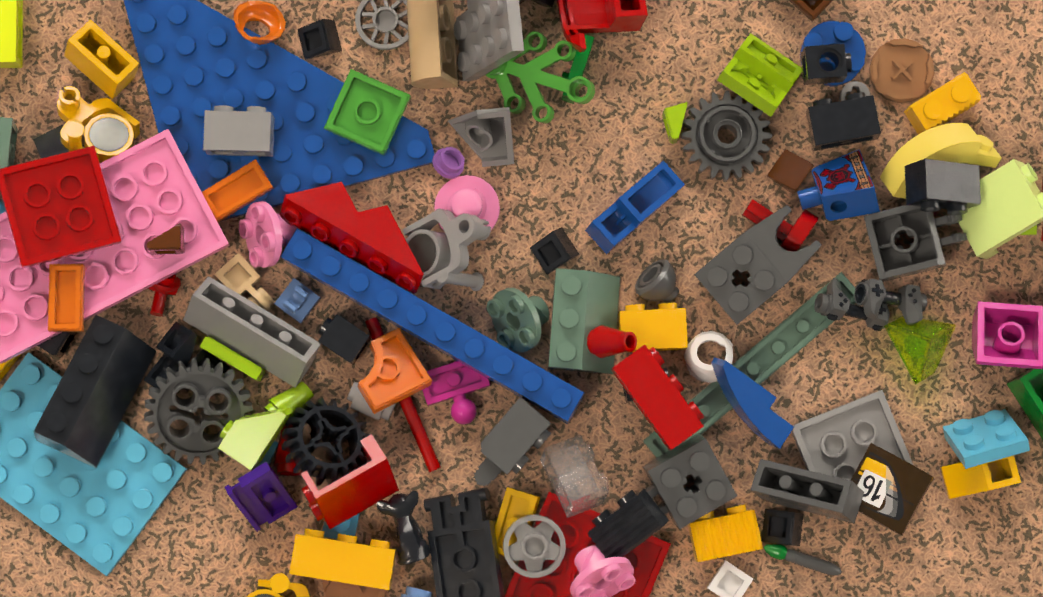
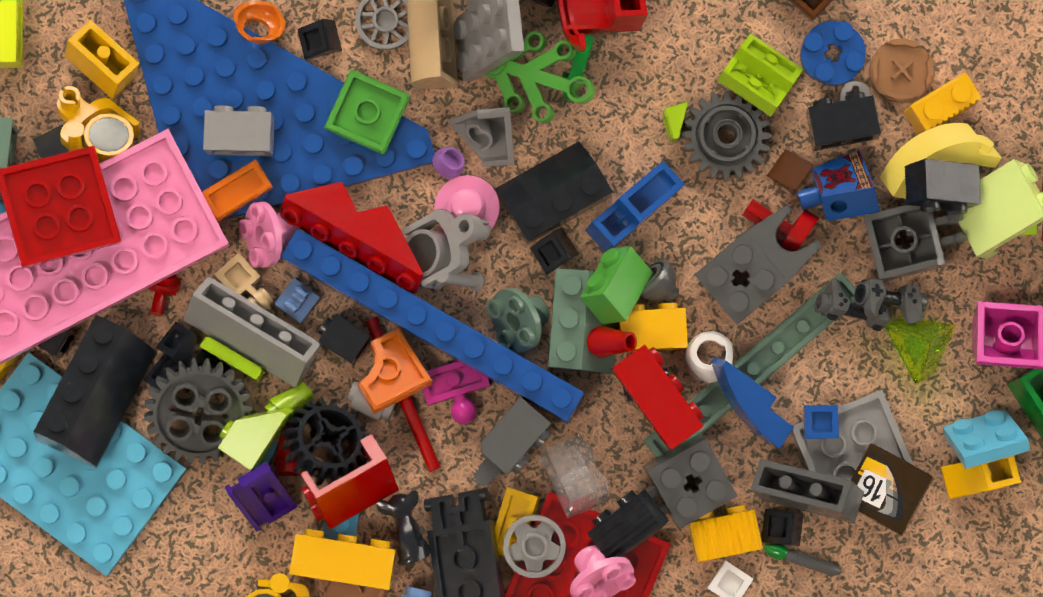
(66, 298): orange tile -> none
(169, 242): reddish brown slope -> none
(554, 192): none -> black slope
(616, 285): none -> bright green brick
(812, 70): black brick -> none
(821, 422): none -> blue plate

